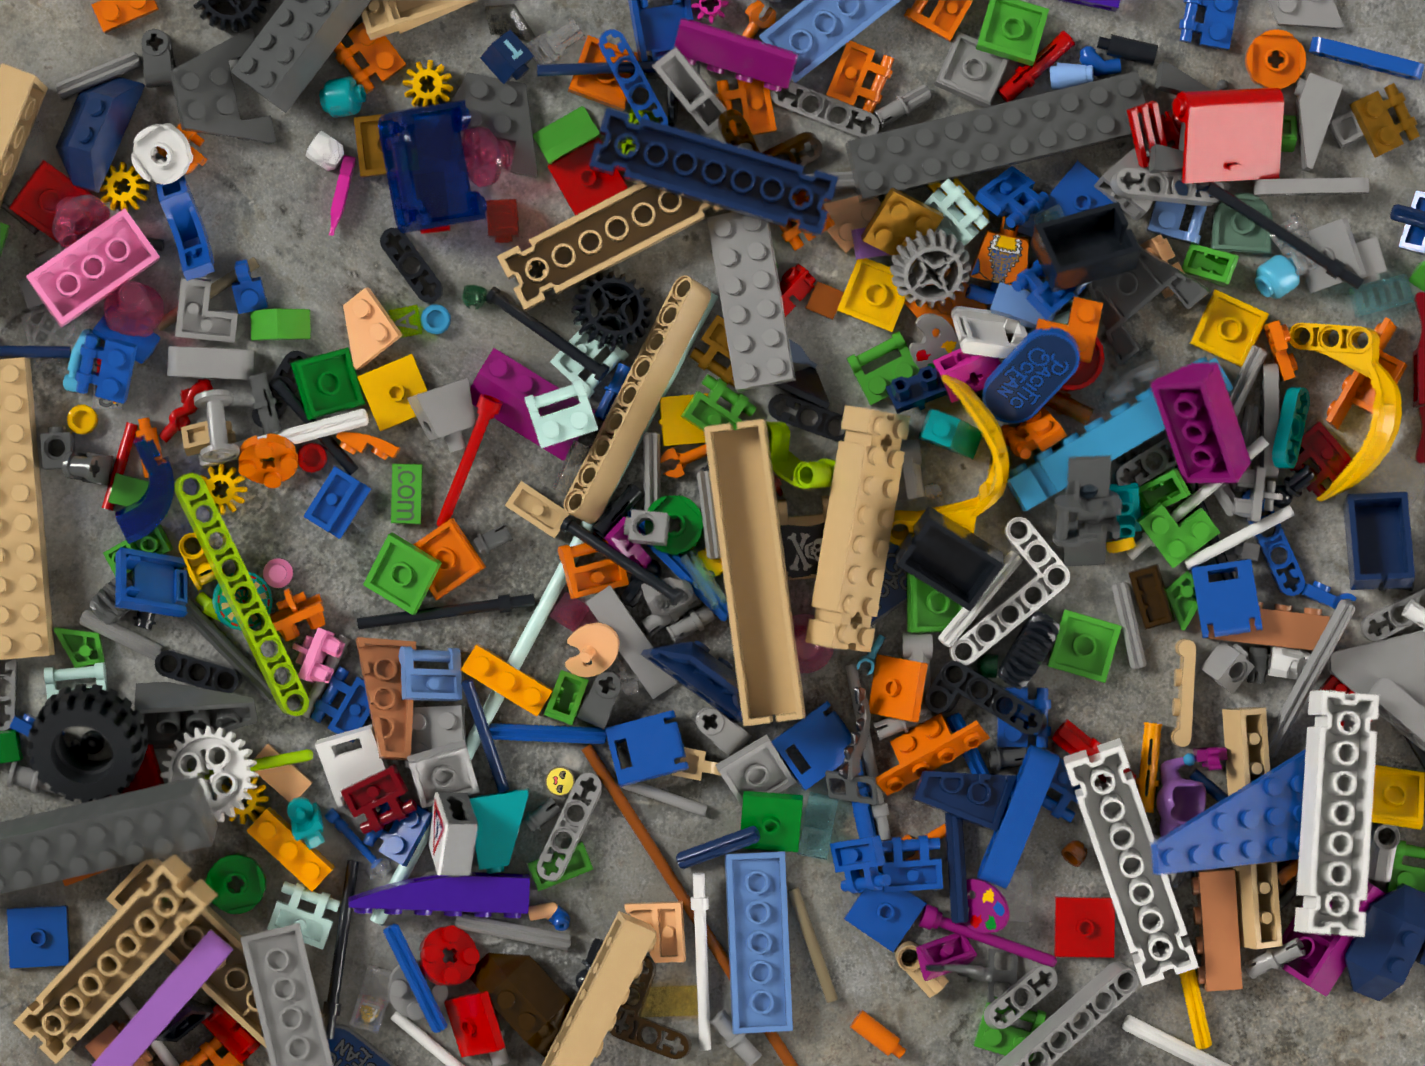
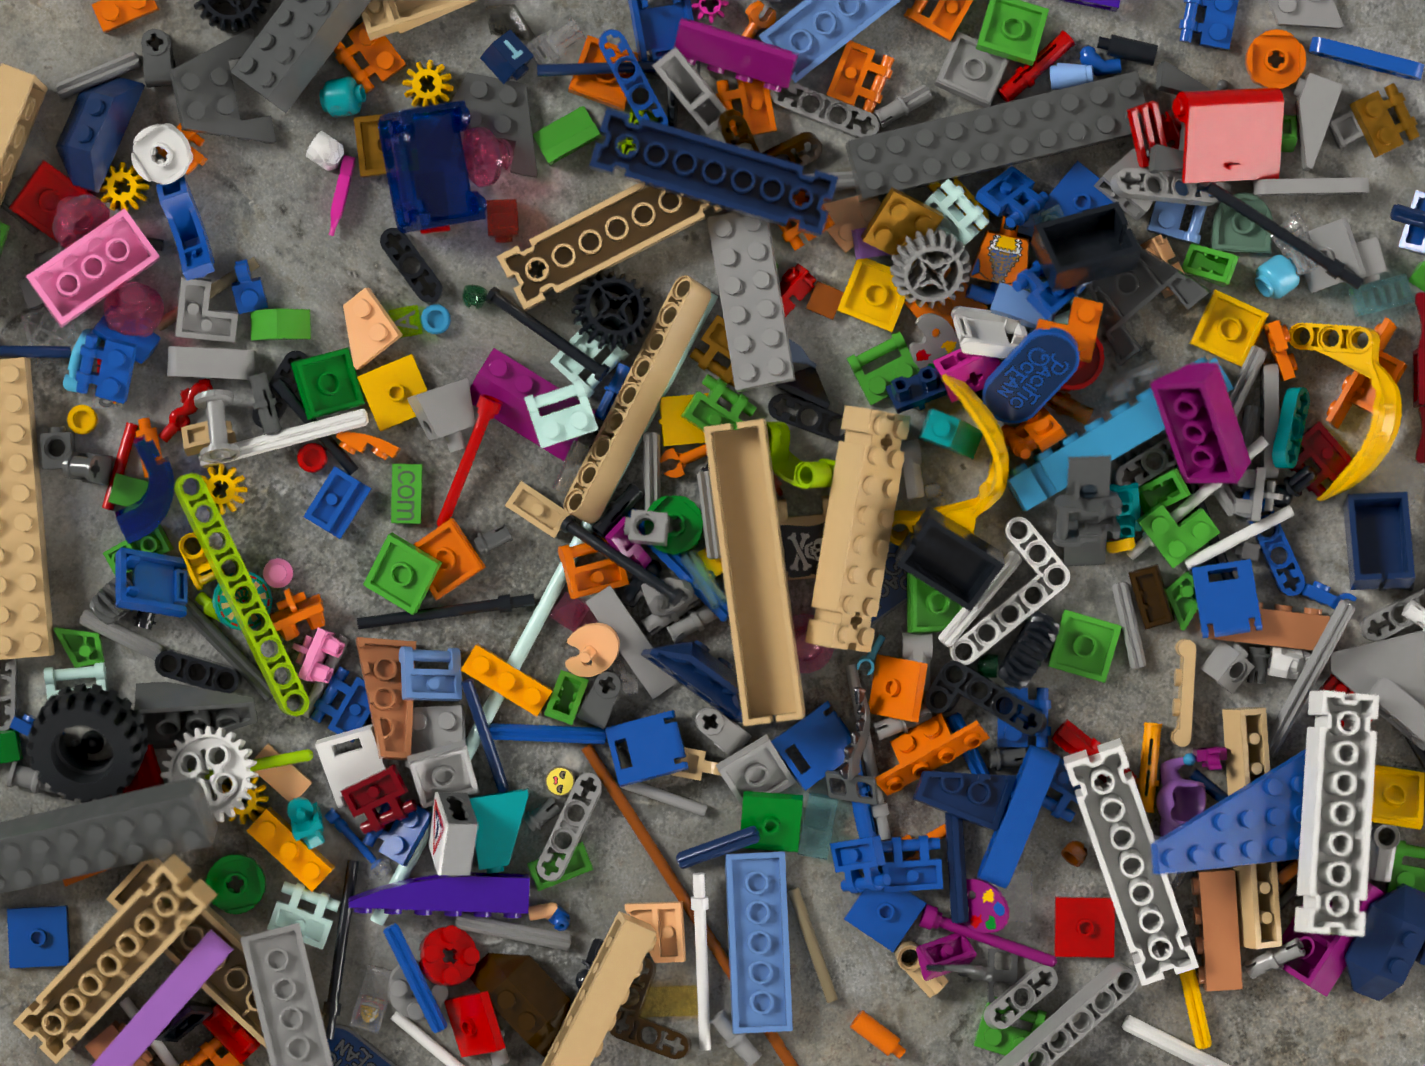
(268, 472): orange plate -> none
(582, 185): red plate -> none

